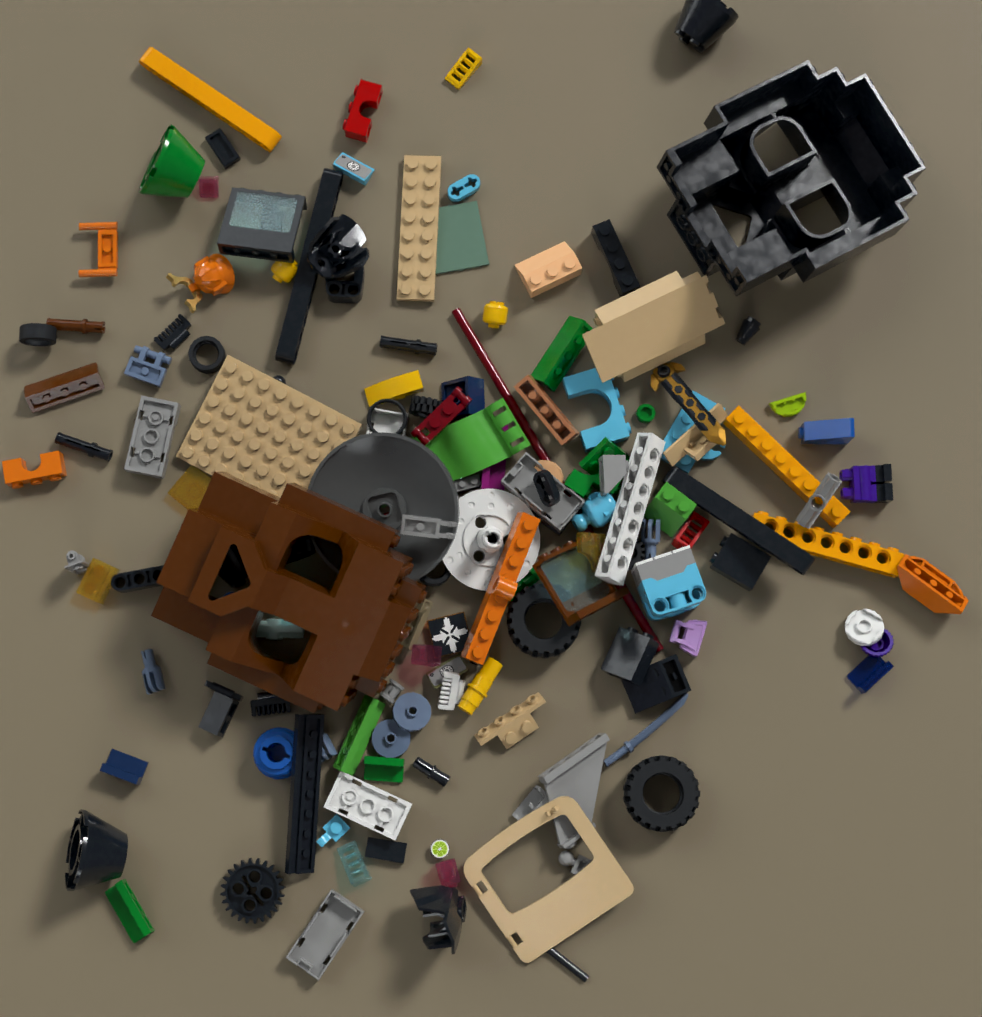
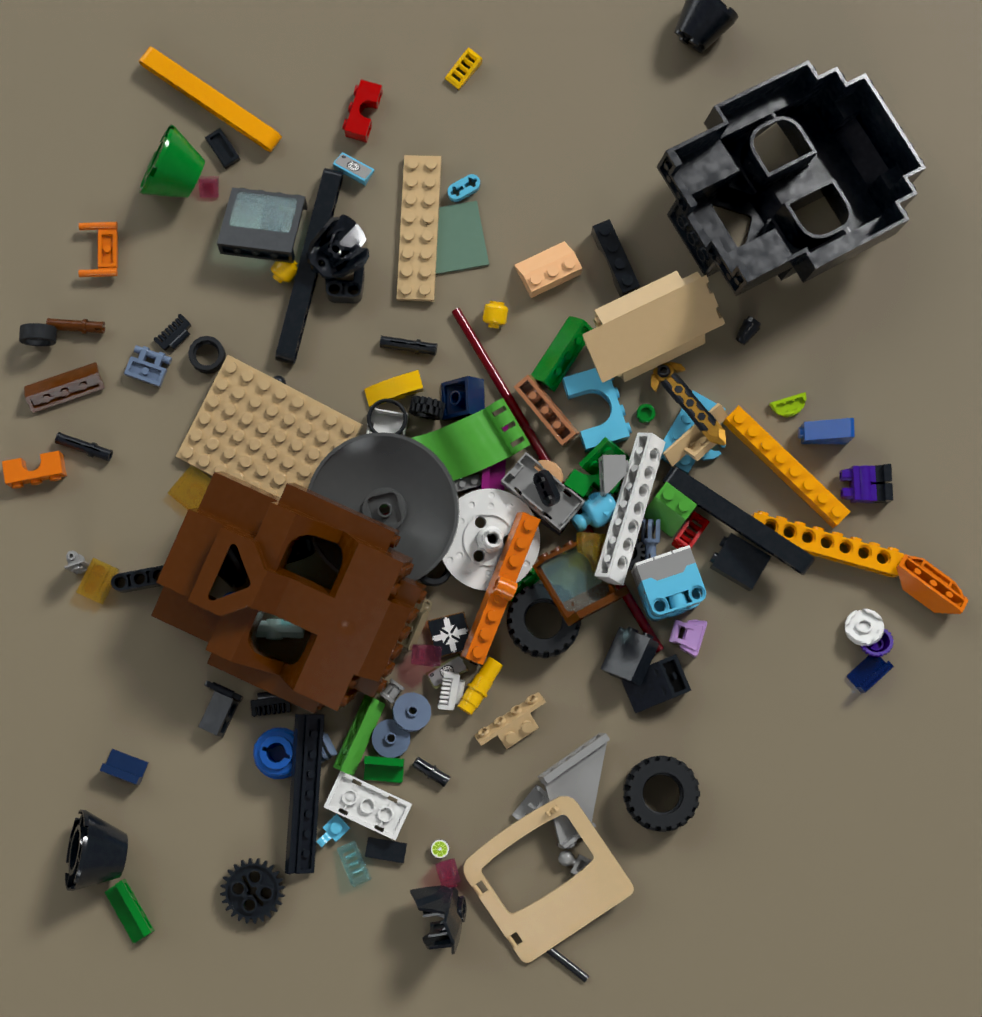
(151, 673): sand blue arm -> none
(152, 437): light grey piece -> none
(211, 275): orange helmet -> none
(325, 934): light grey piece -> none
(425, 527): light grey hinge -> none
(441, 416): dark red plate -> none
(628, 746): sand blue sword -> none
(824, 491): light grey piece -> none

